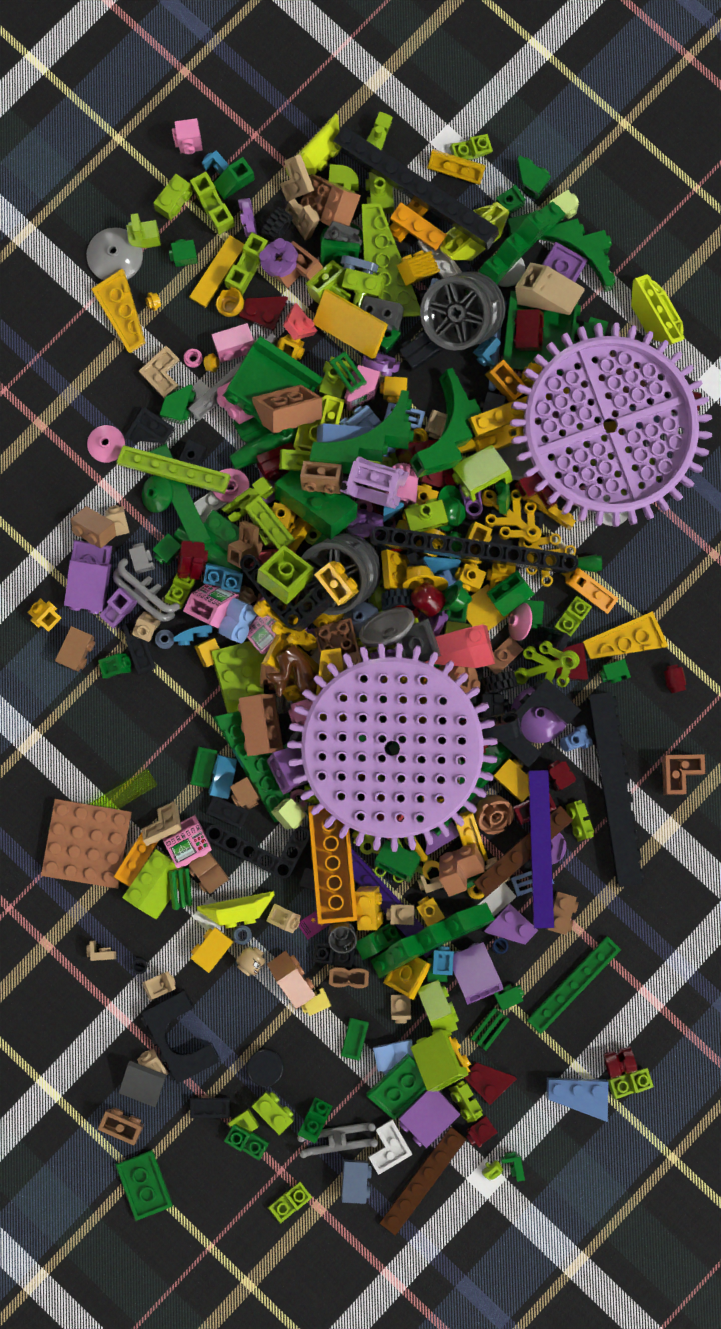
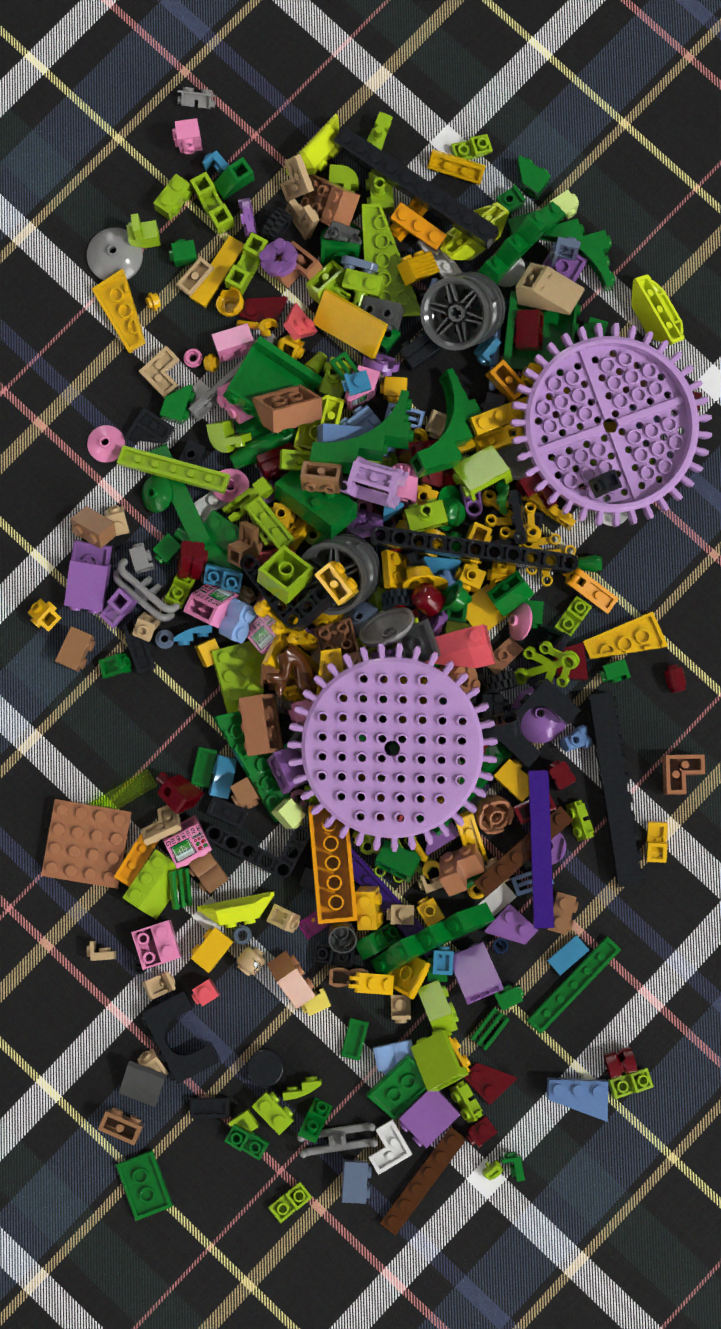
(156, 944): none -> bright pink slope
(178, 792): none -> dark red torso
(189, 96): none -> light grey hinge
(194, 276): none -> tan slope
(205, 993): none -> coral brick
(223, 437): none -> lime brick
(263, 326): none -> yellow piece
(307, 1087): none -> lime slope
(316, 362): none -> lime cone
(356, 383): none -> dark azure bracket
(372, 983): none -> yellow hinge
(518, 517): none -> black hinge
(564, 248): none -> sand blue bracket
(568, 955): none -> dark azure tile
(605, 483): none -> black bracket
(656, 841): none -> yellow slope

